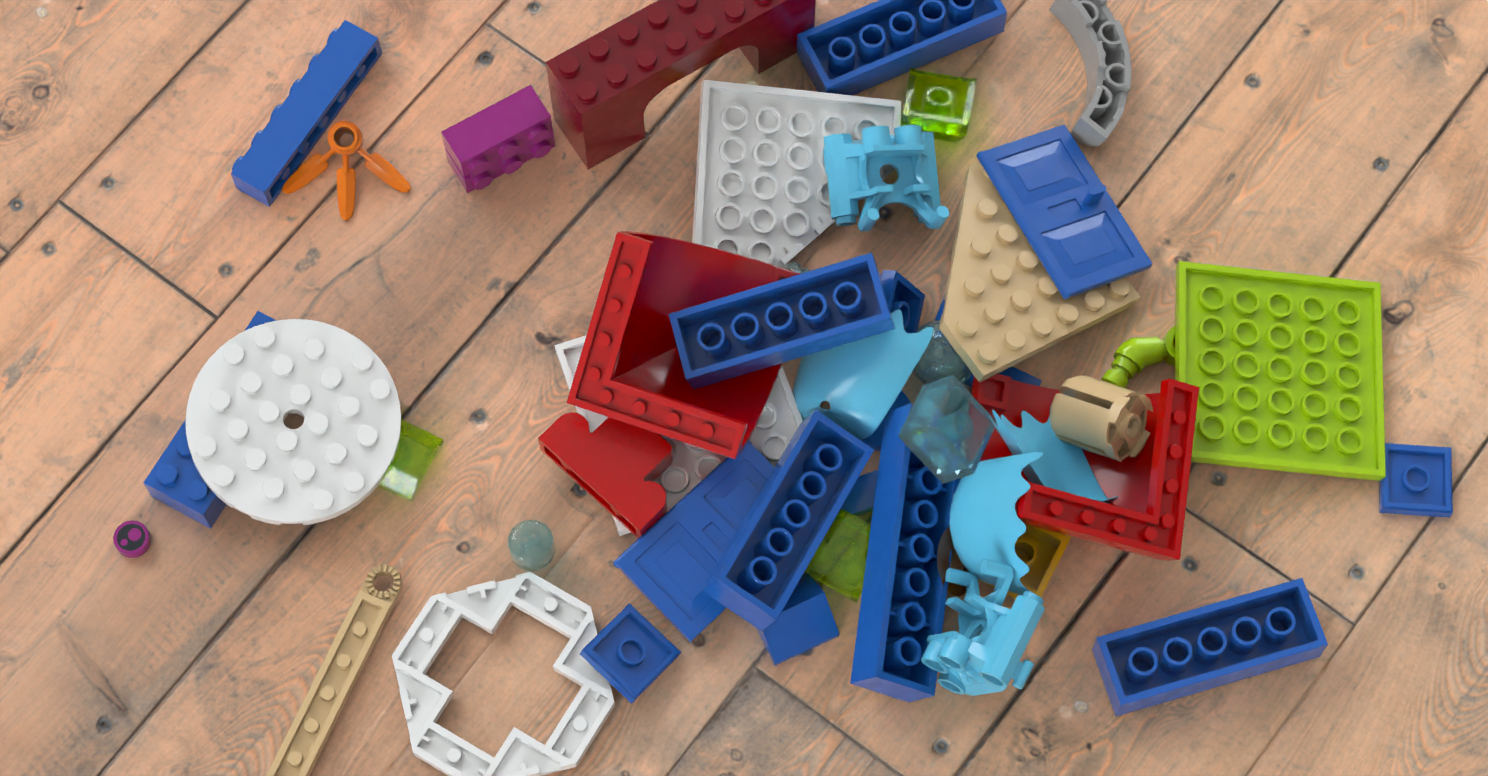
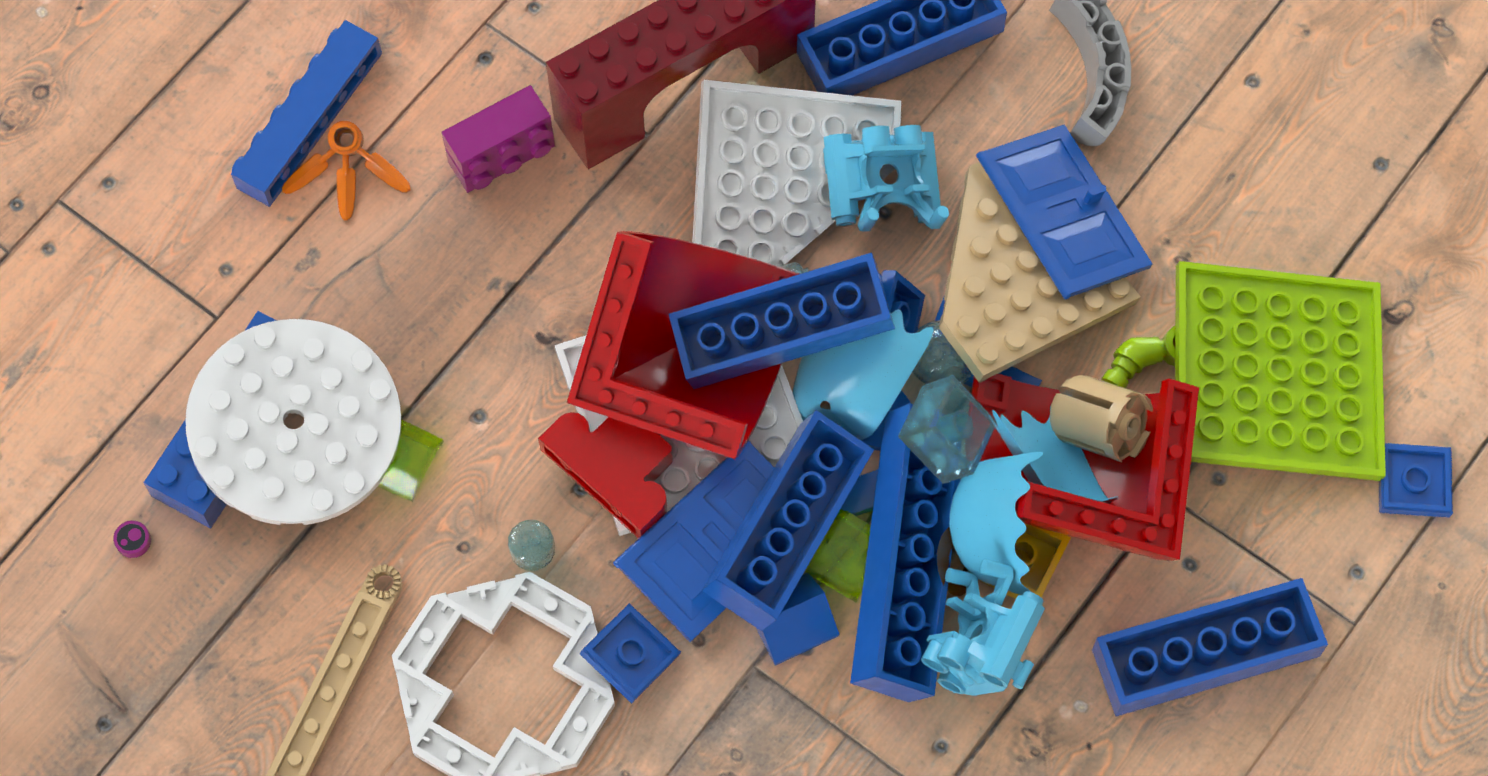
(939, 104): clear neon green slope -> none

